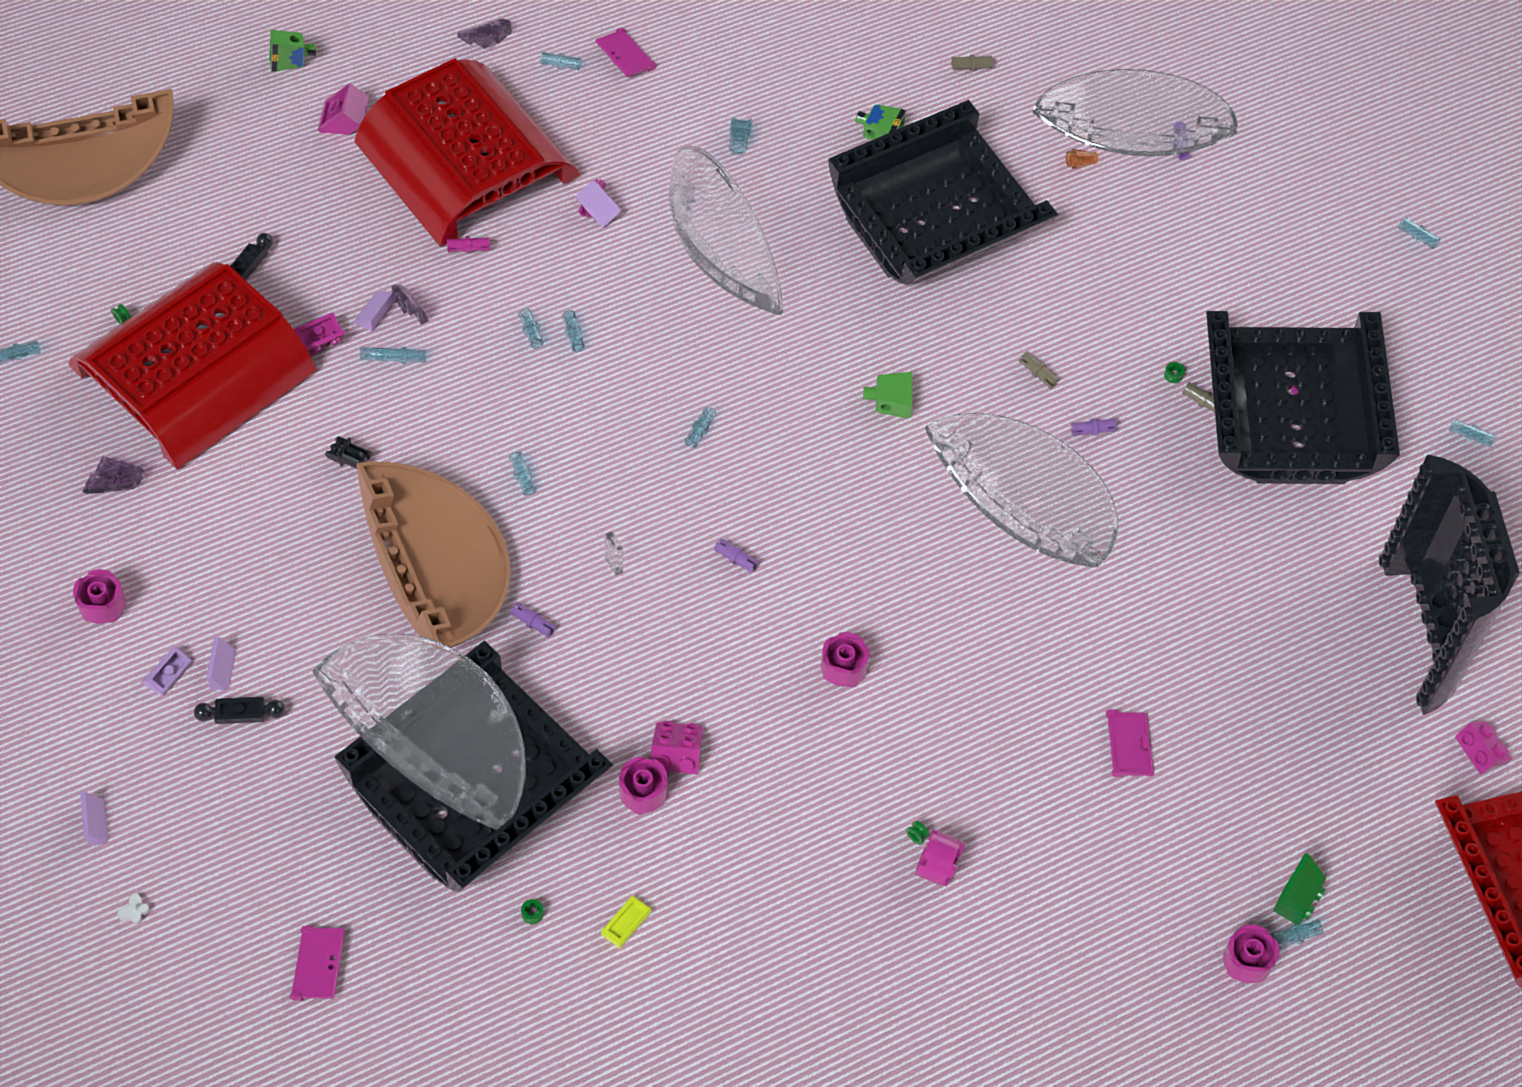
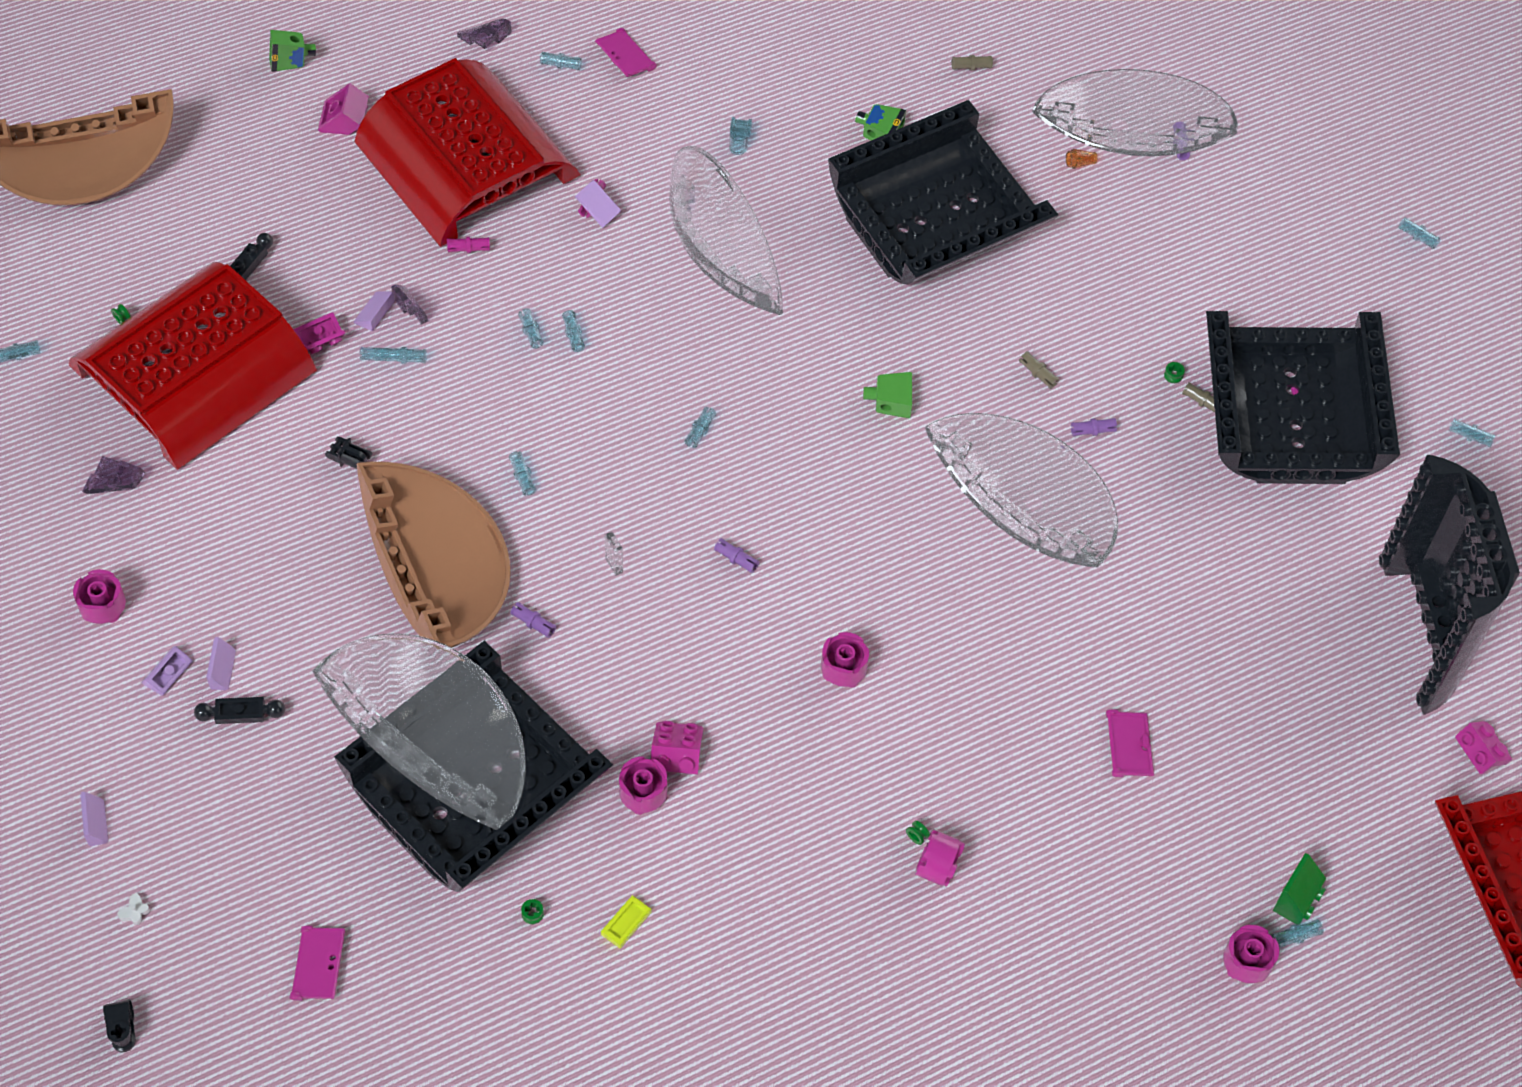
(120, 1024): none -> black piece

